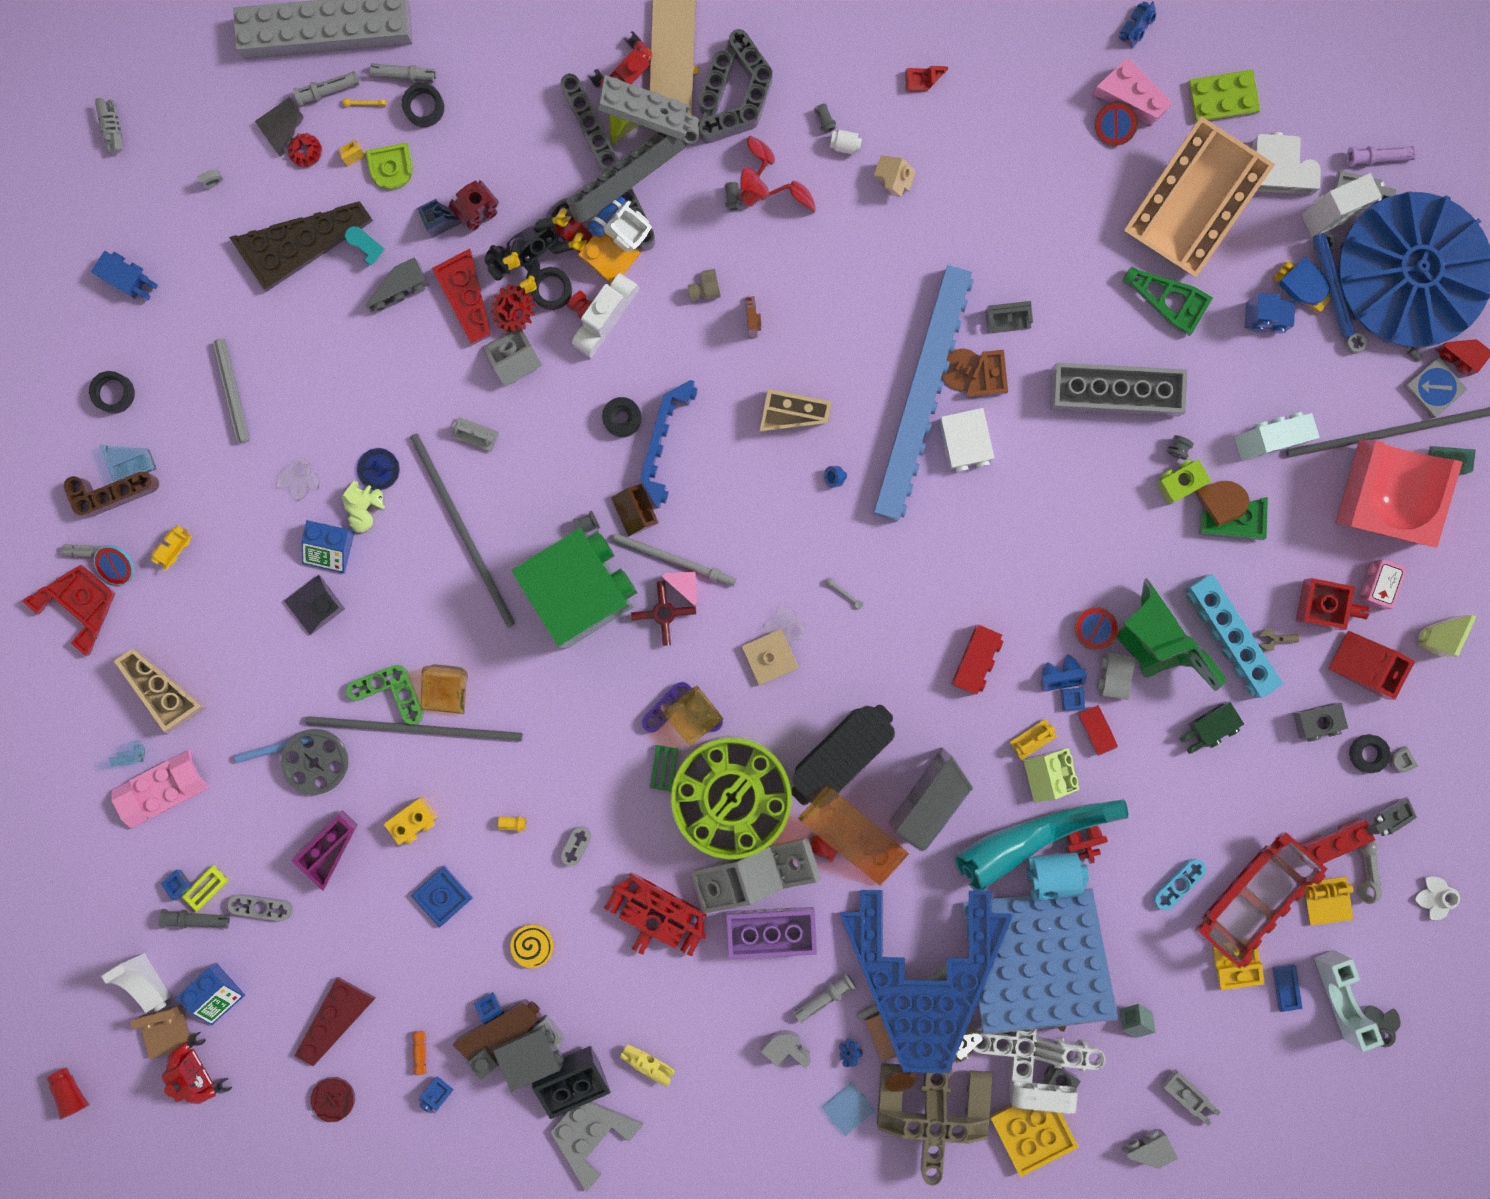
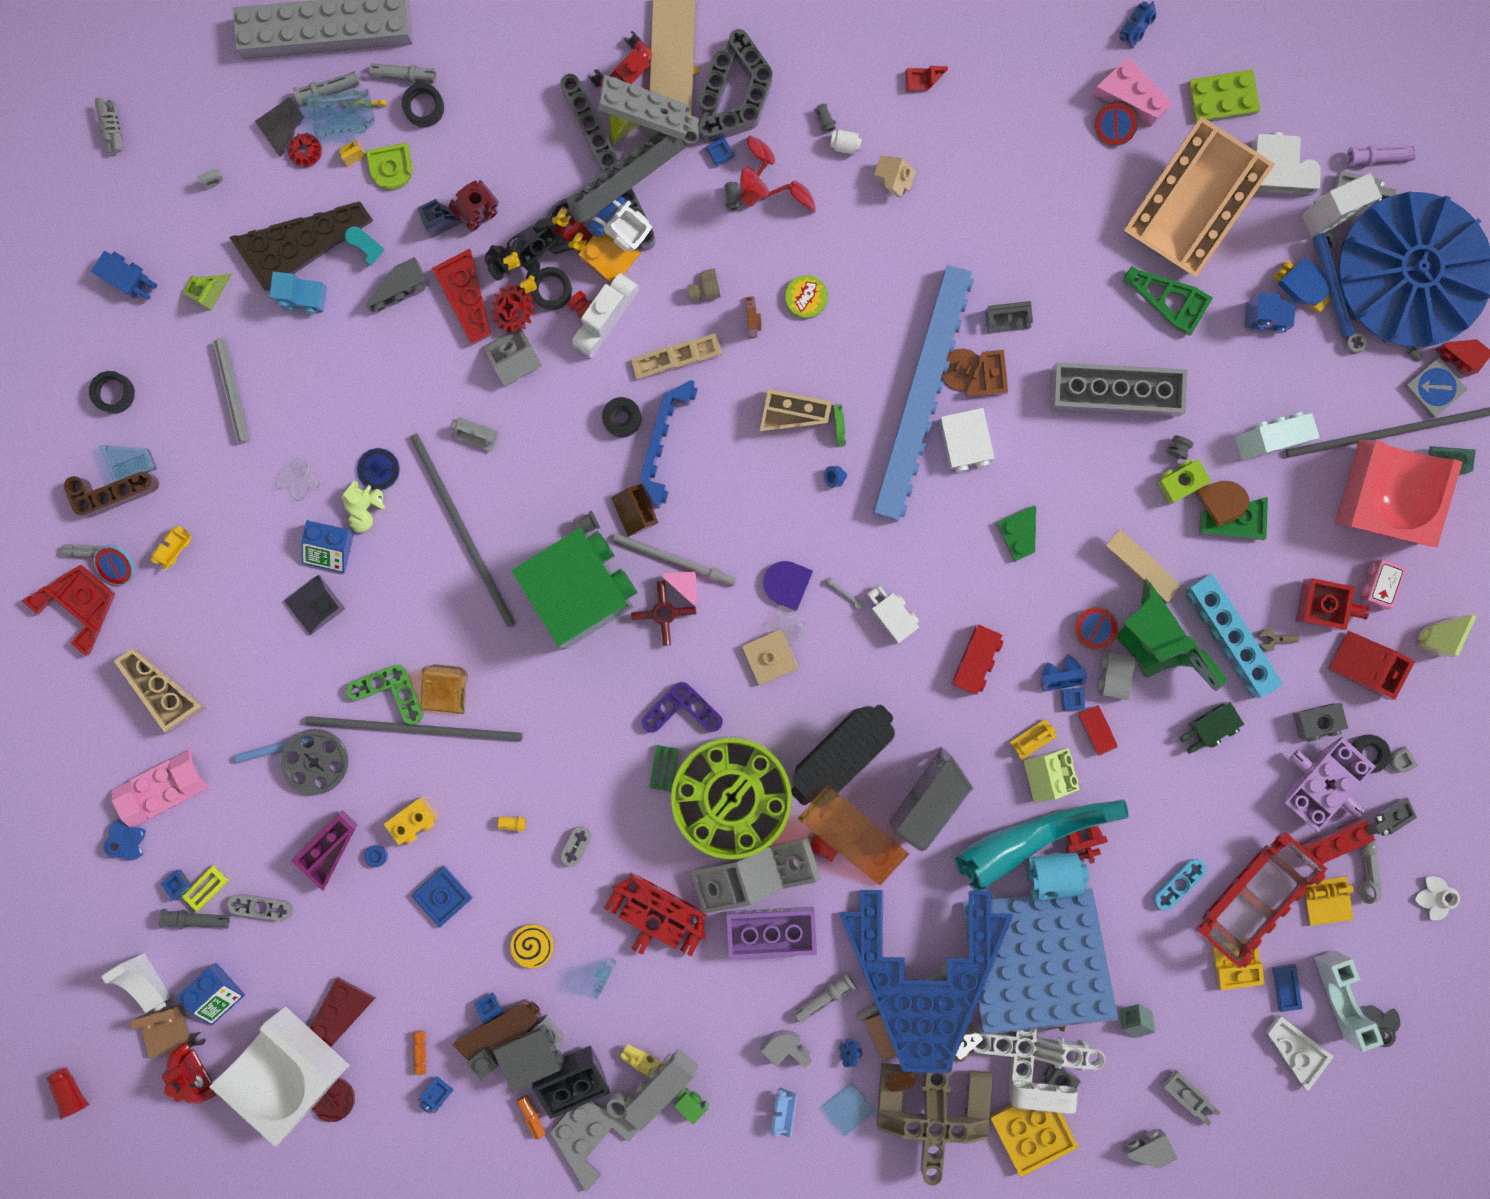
(127, 839): none -> blue plate
(133, 756): clear light blue bracket -> none
(206, 289): none -> lime slope
(280, 1076): none -> white piece
(297, 293): none -> dark azure brick
(340, 122): none -> clear light blue piece
(376, 856): none -> blue tile
(531, 1117): none -> orange axle
(602, 974): none -> clear light blue wing
(656, 1092): none -> light grey hinge
(676, 356): none -> tan slope
(690, 1105): none -> bright green brick
(693, 715): clear yellow slope -> none
(720, 152): none -> blue tile
(785, 1107): none -> light blue hinge
(786, 583): none -> dark purple tile
(806, 296): none -> tile
(839, 425): none -> bright green tile
(893, 614): none -> white brick
(1019, 533): none -> green wing
(1142, 565): none -> tan slope
(1299, 1051): none -> white wing
(1344, 770): none -> lavender slope

